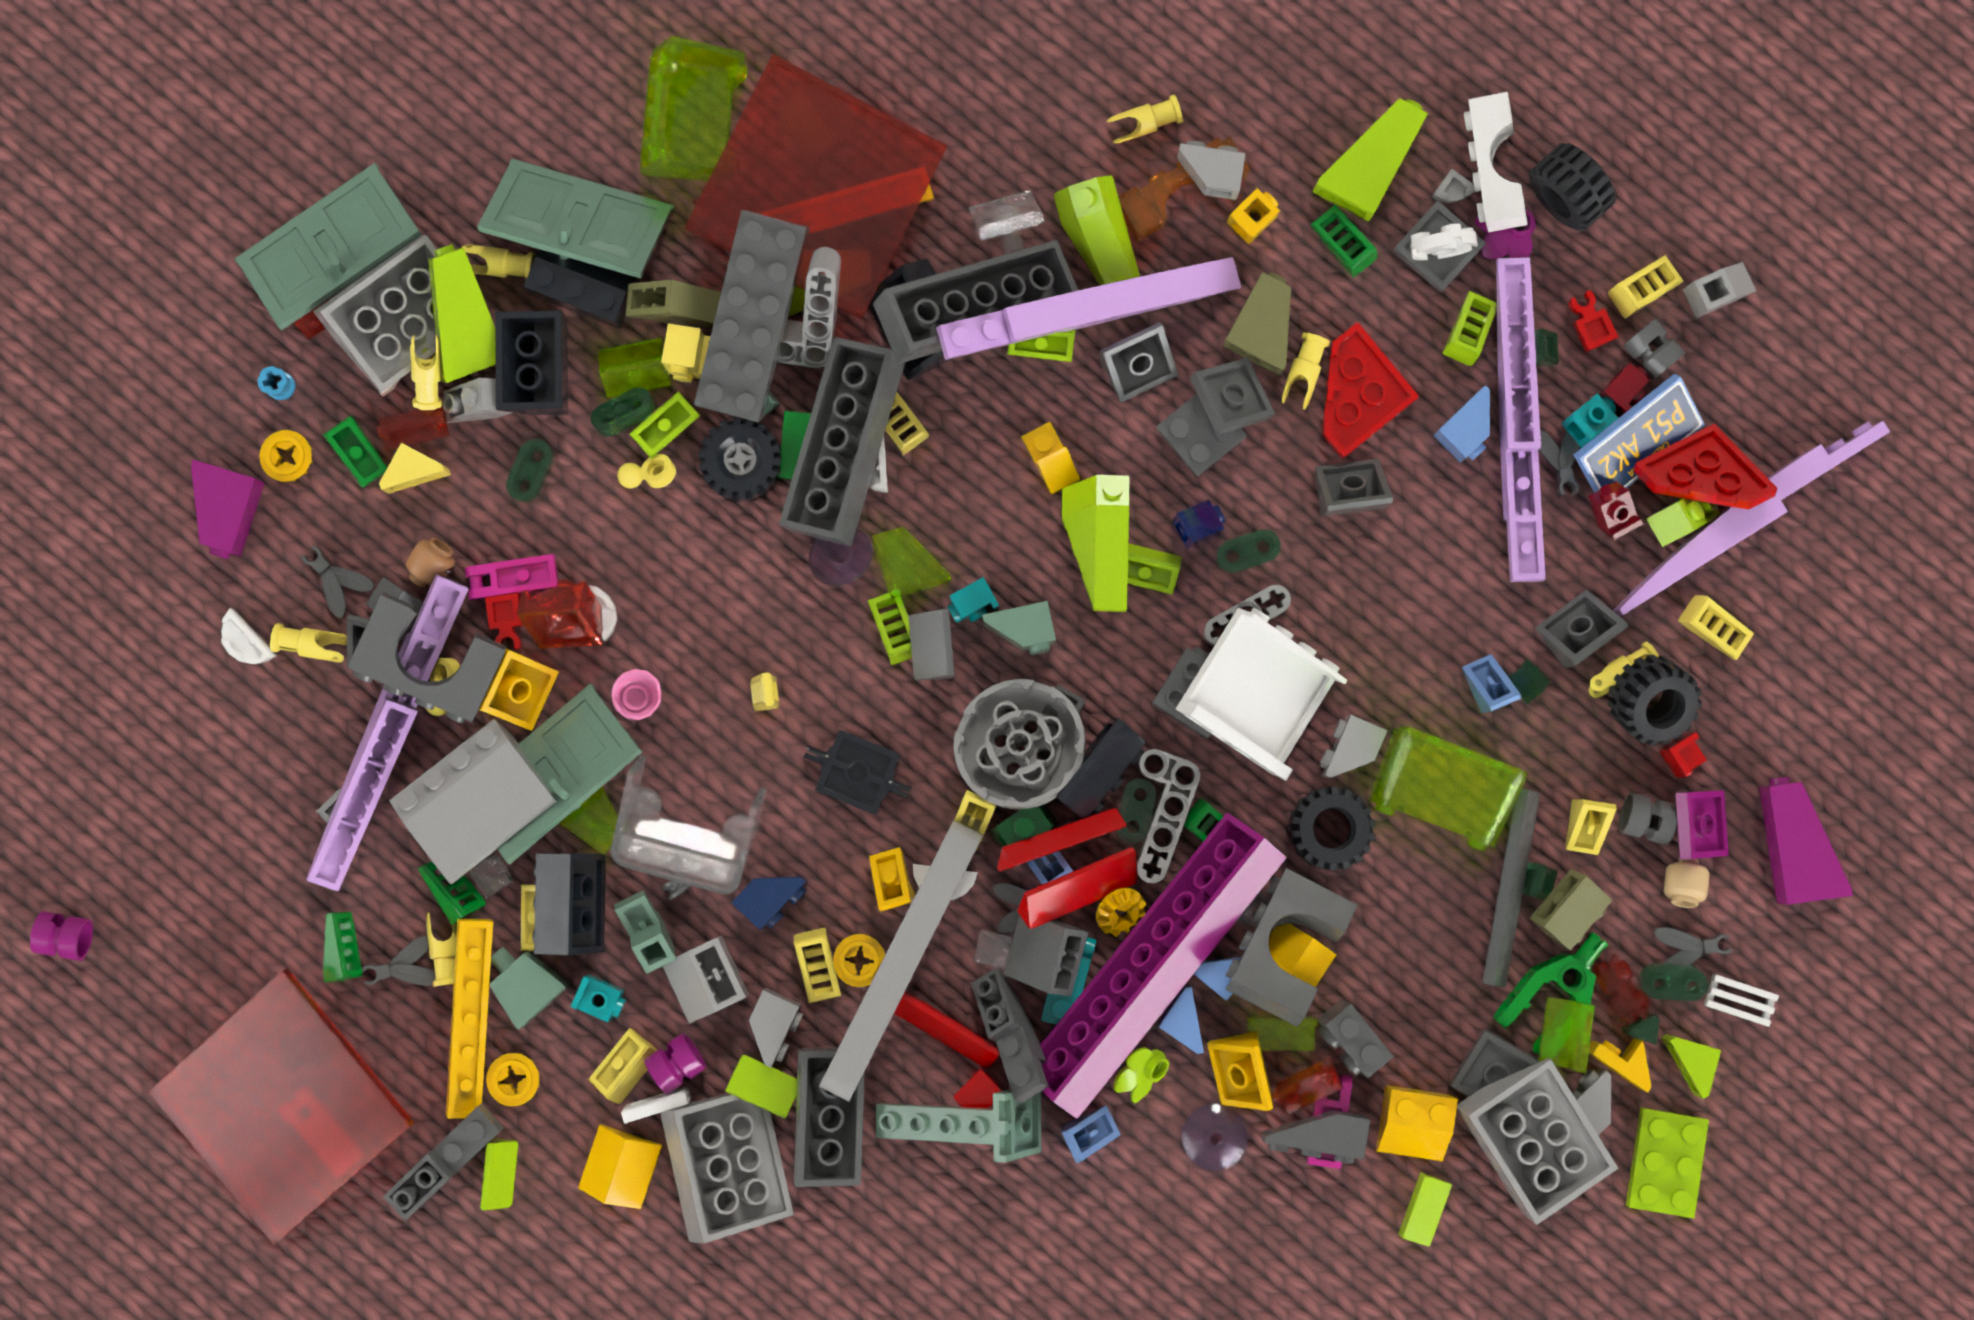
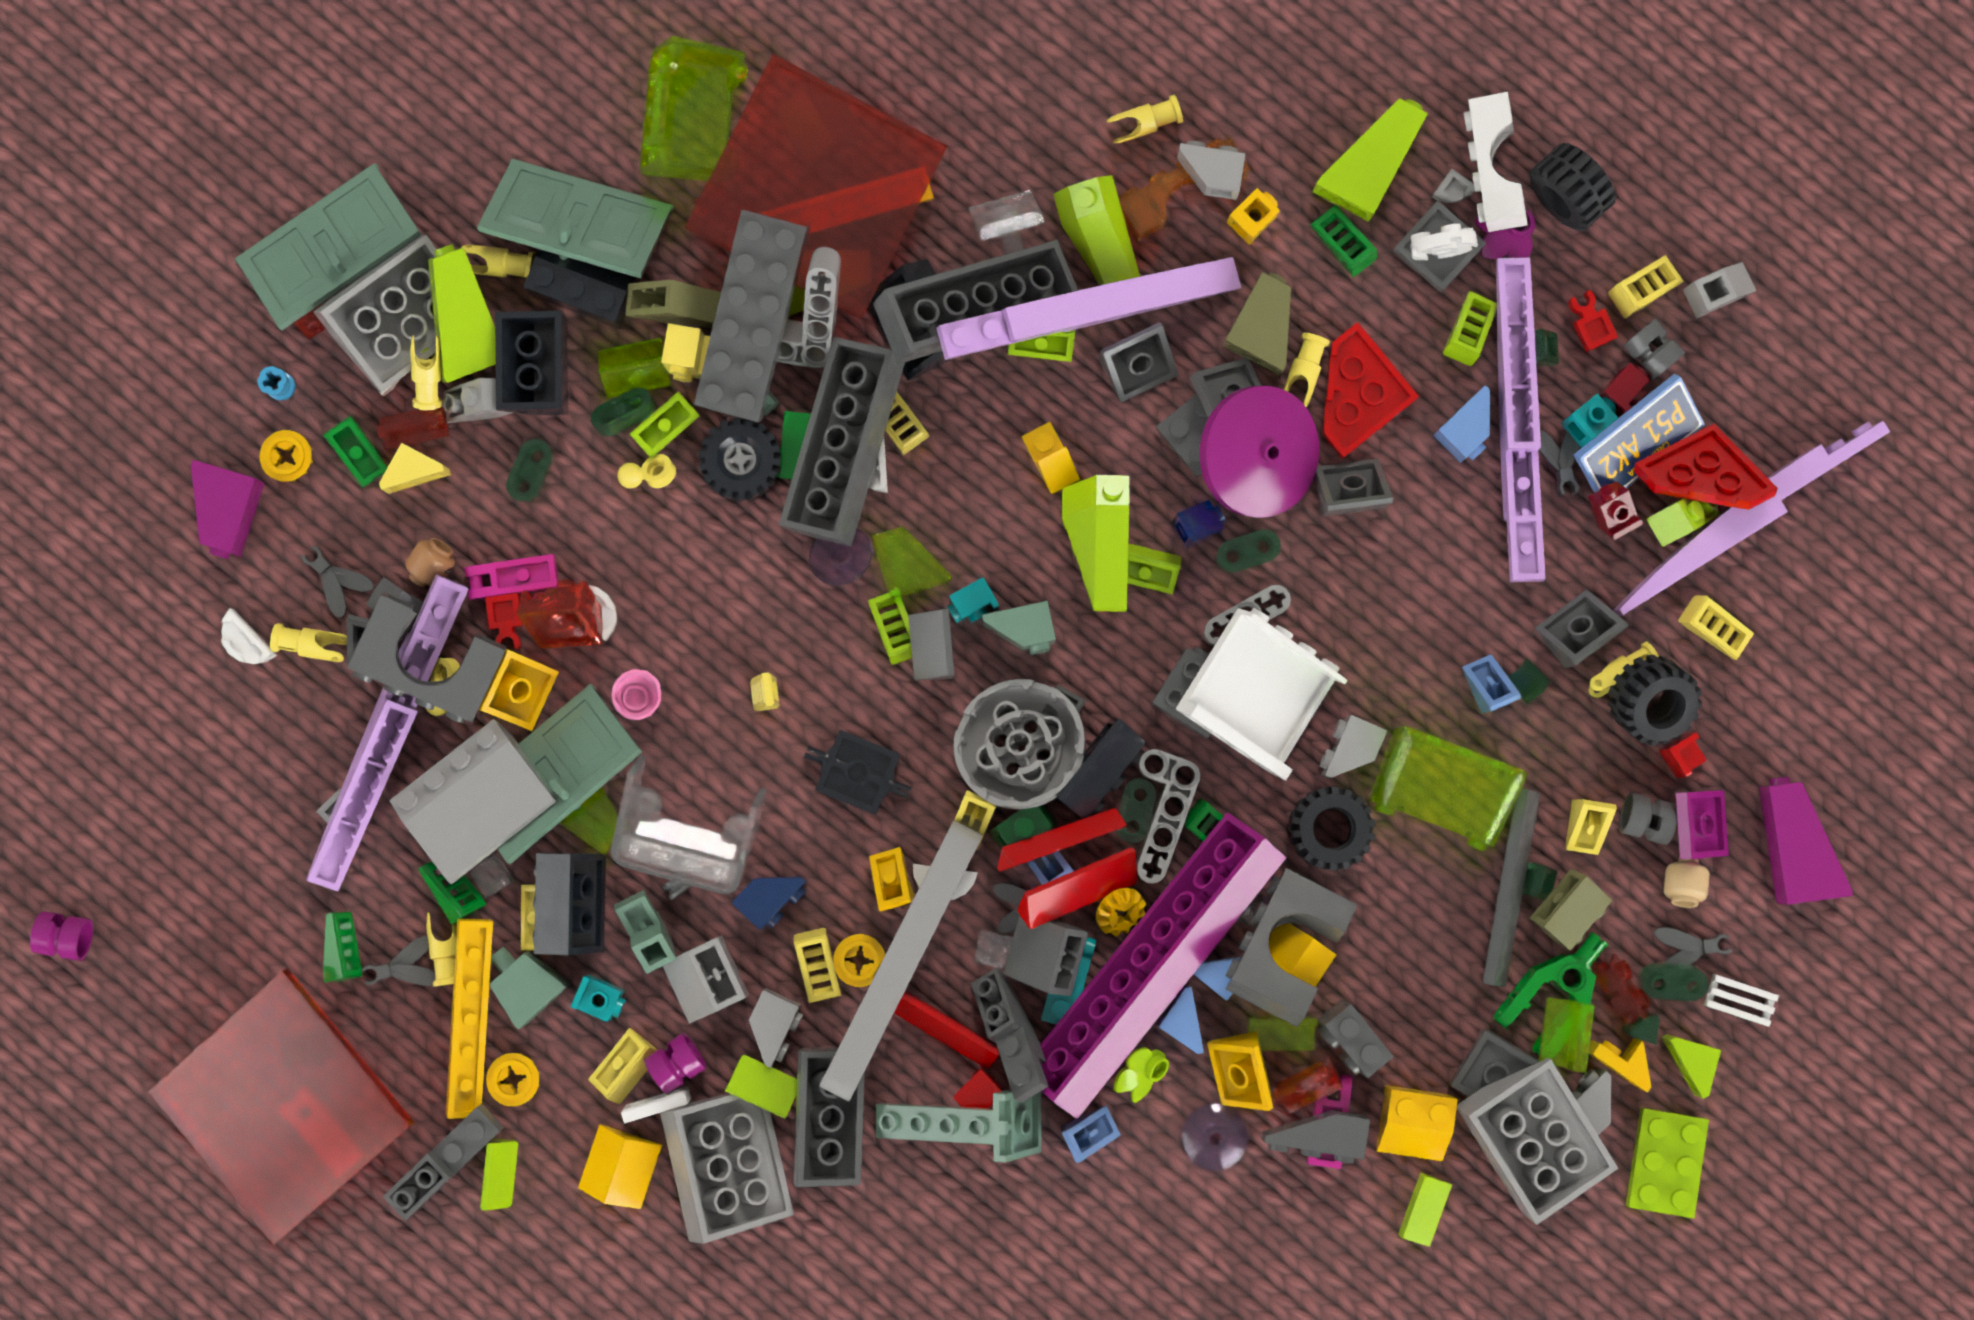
(1259, 451): none -> magenta dish

